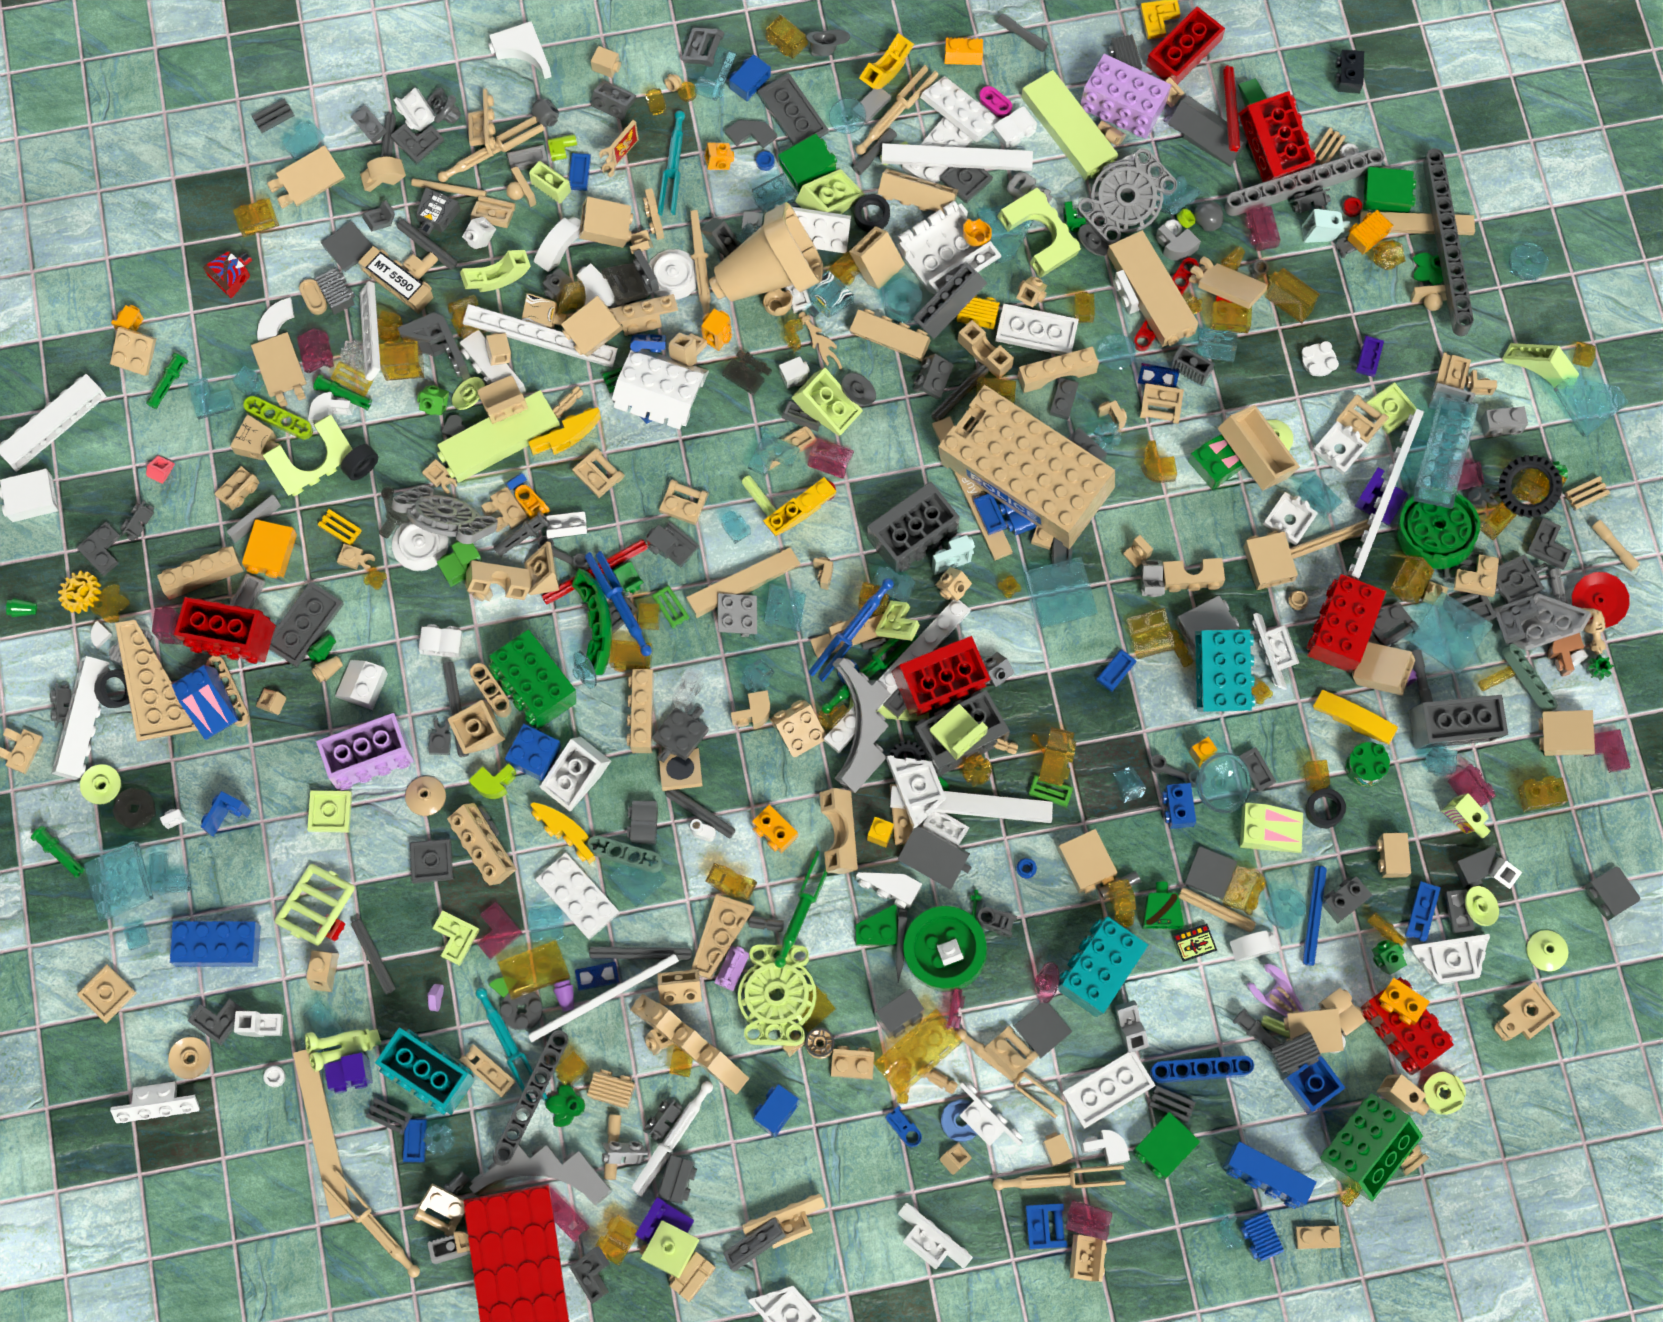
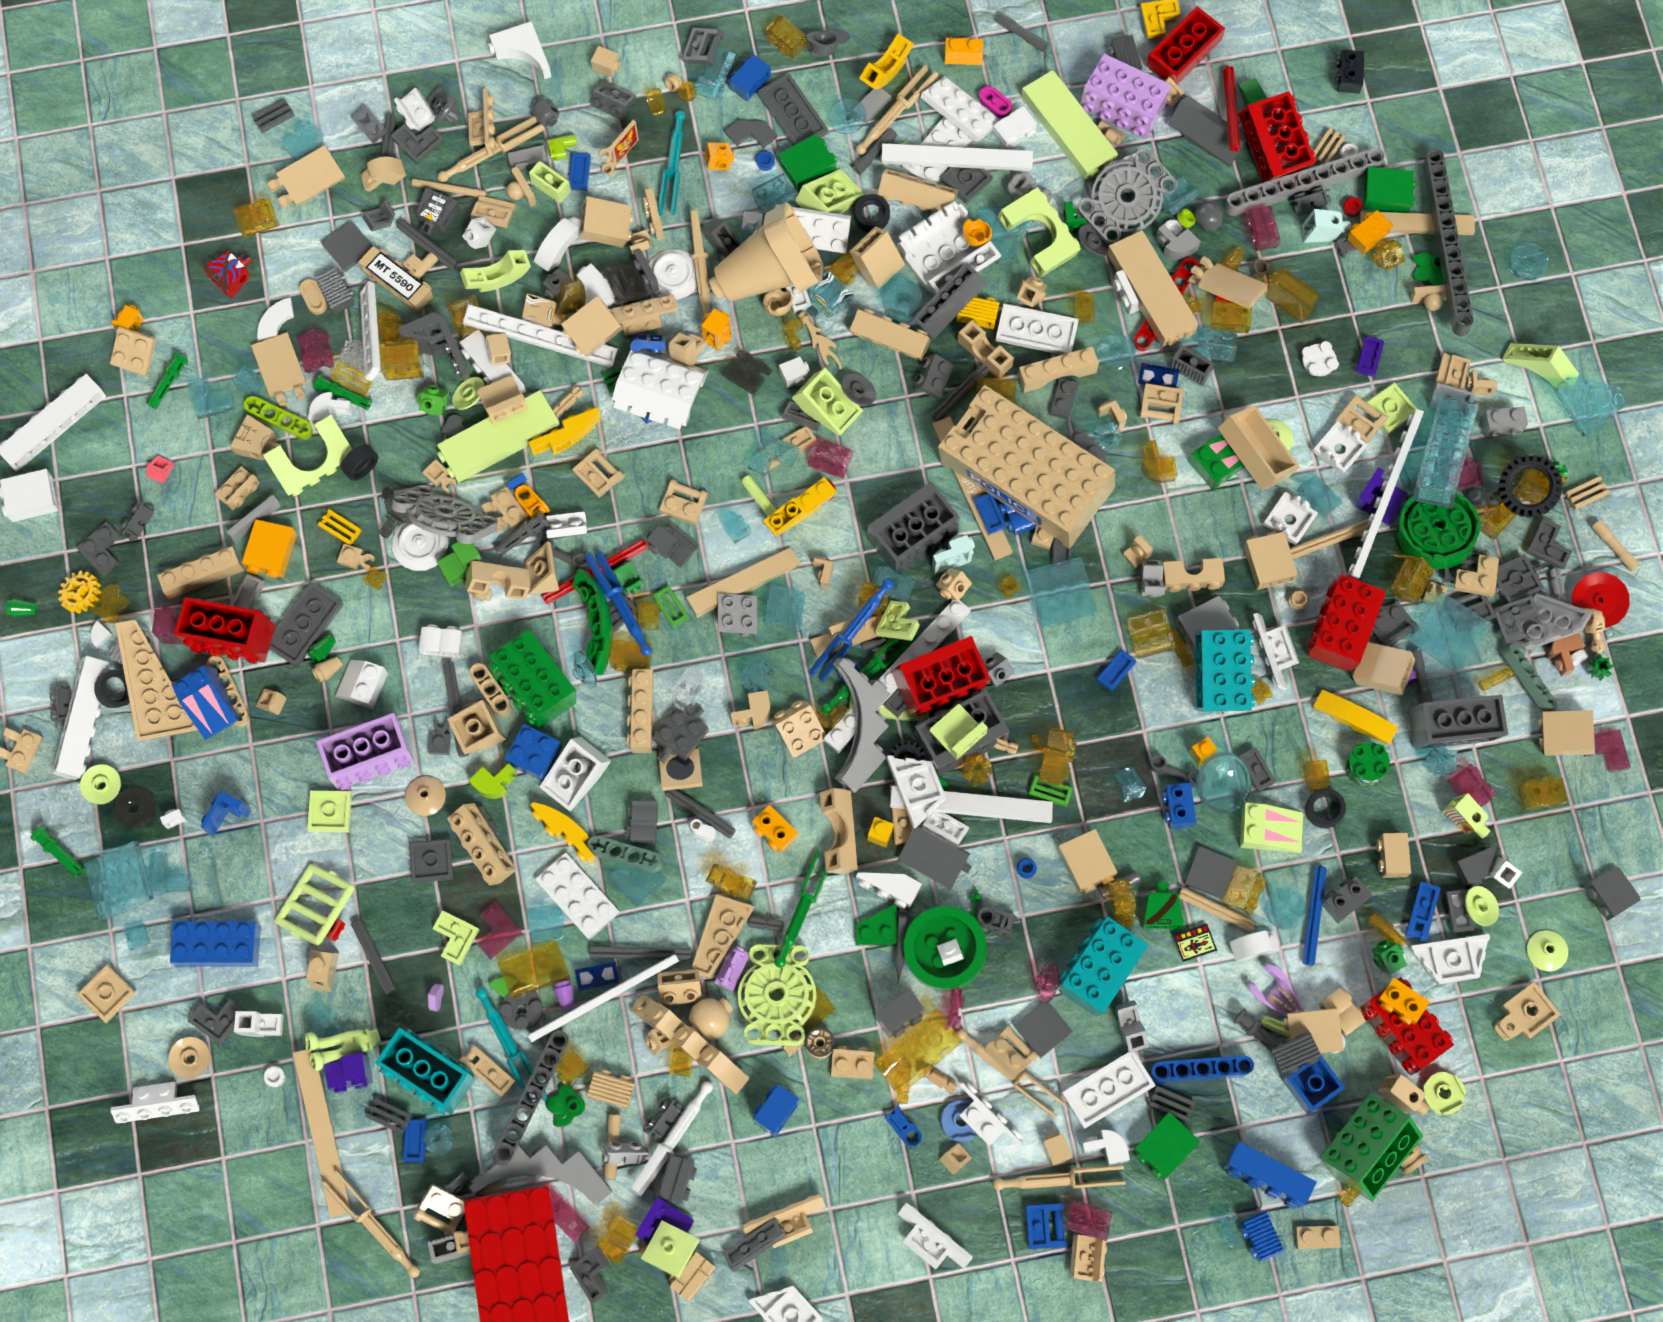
(710, 1018): none -> tan brick
(1584, 354): clear yellow slope -> none

